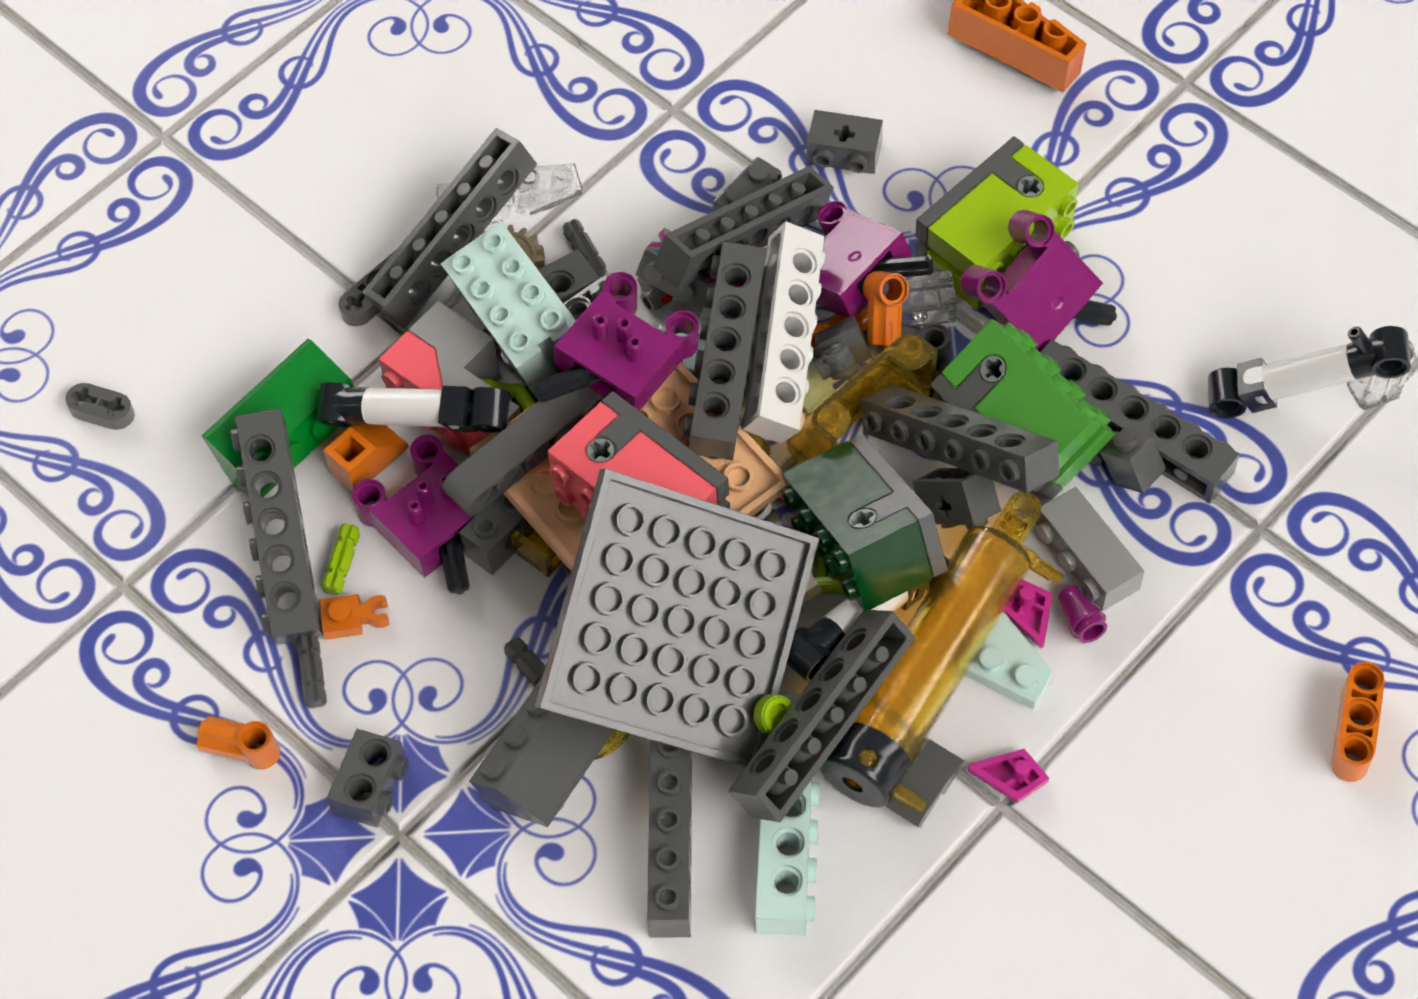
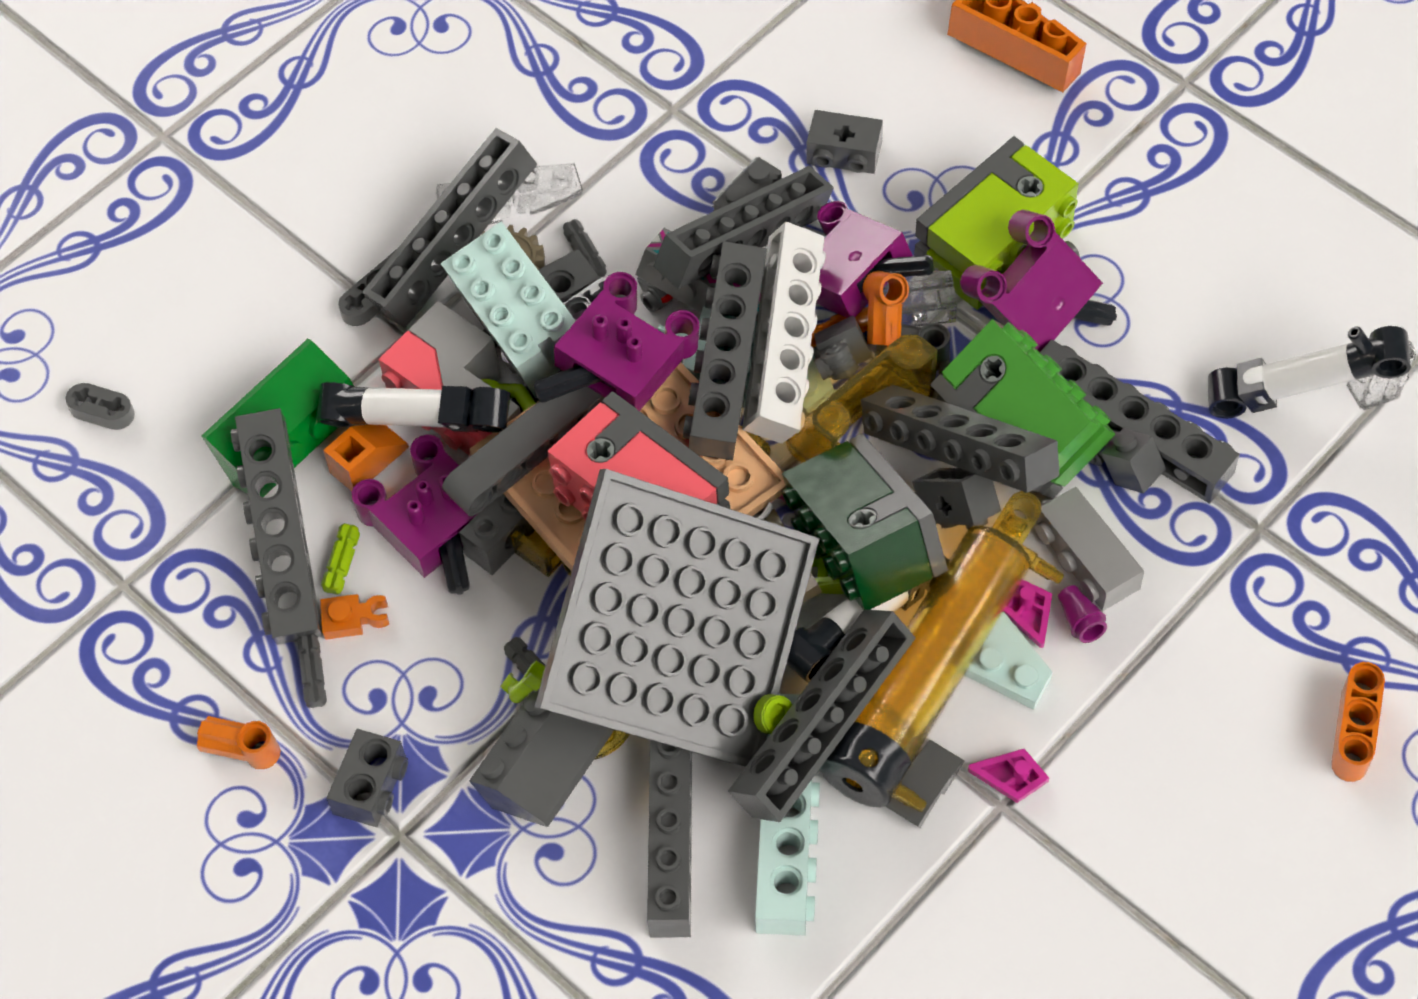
(521, 689): none -> lime arm

